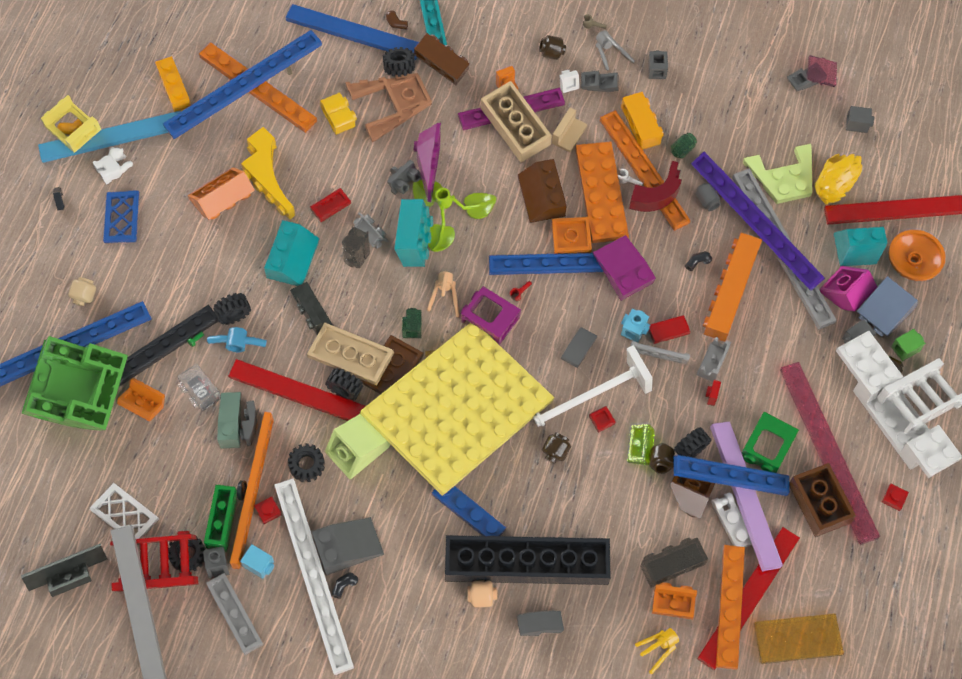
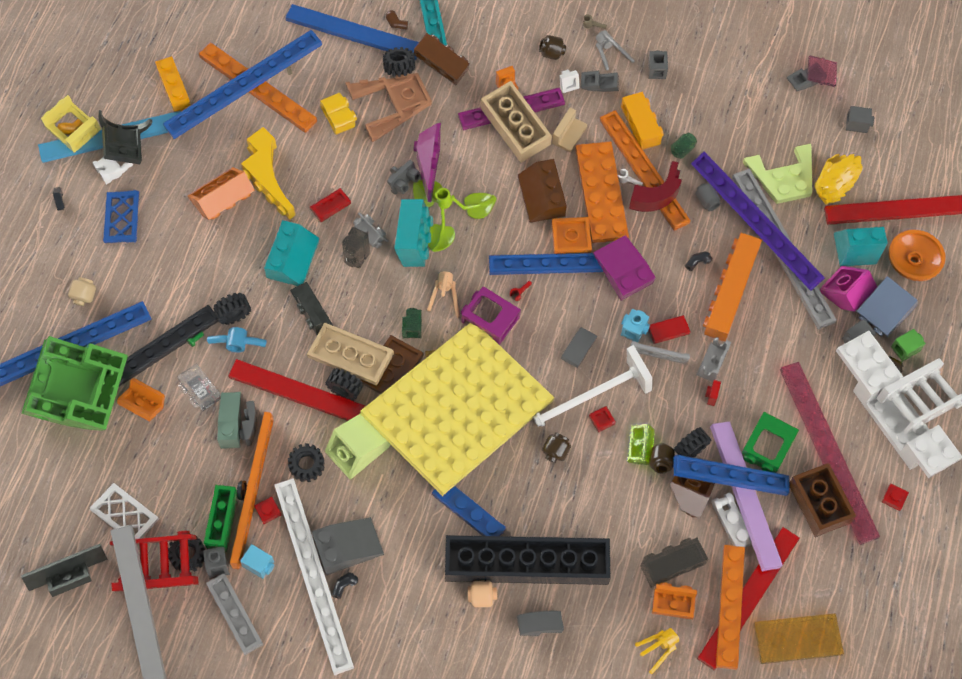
(122, 141): none -> pearl dark grey piece

